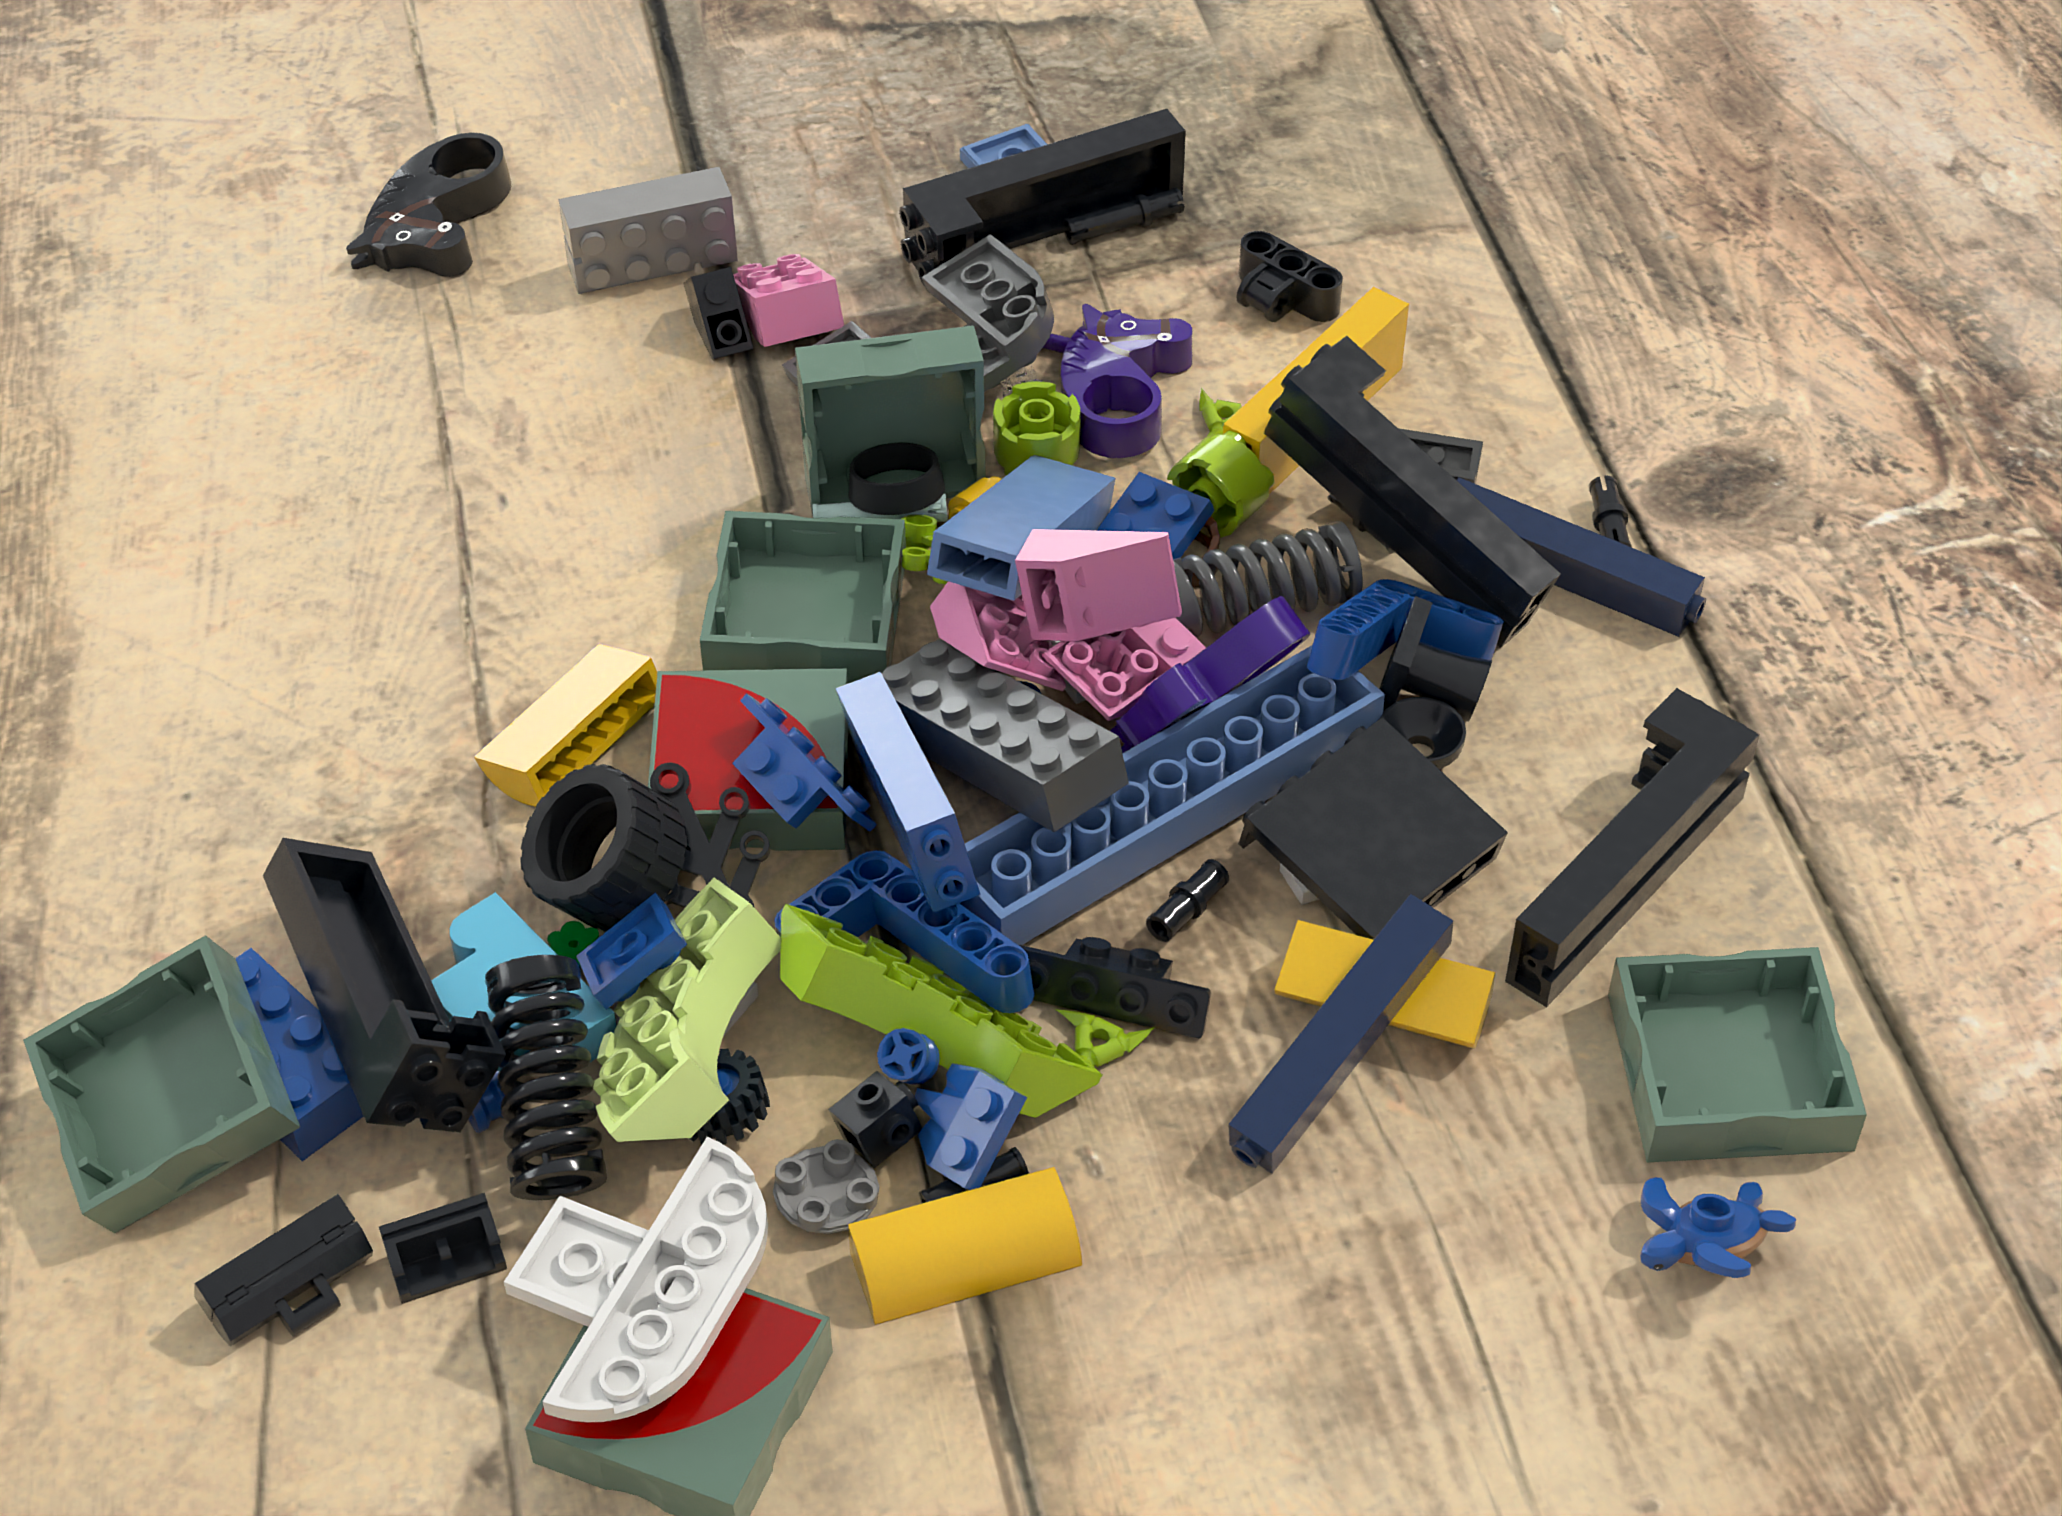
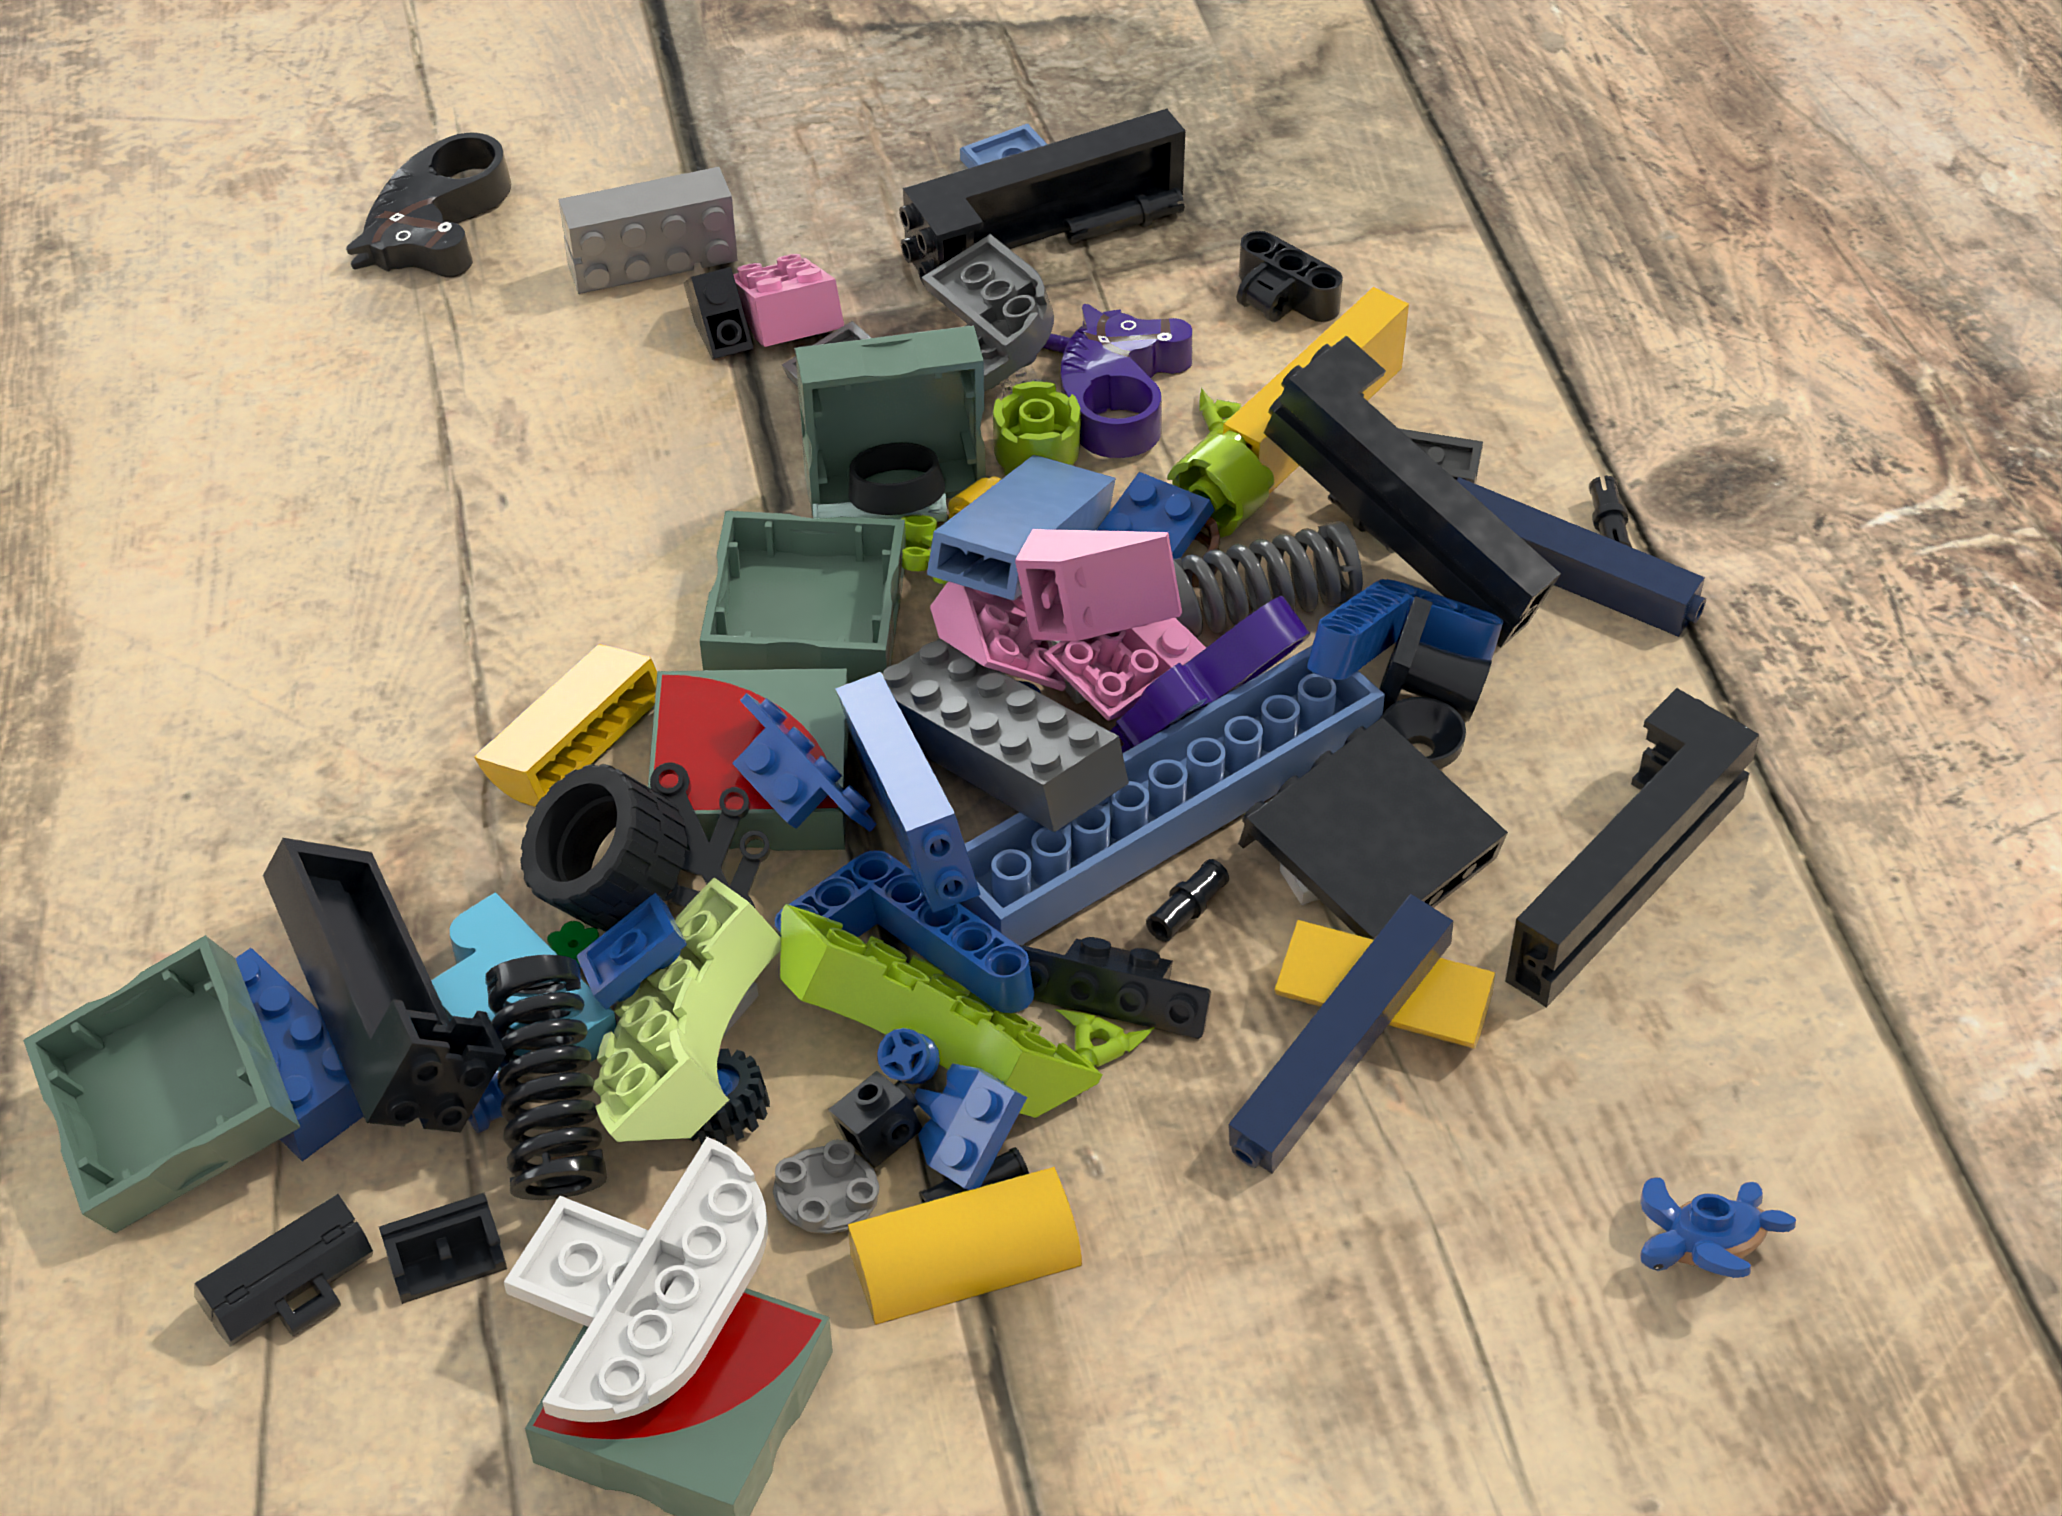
(1734, 1055): sand green tile -> none

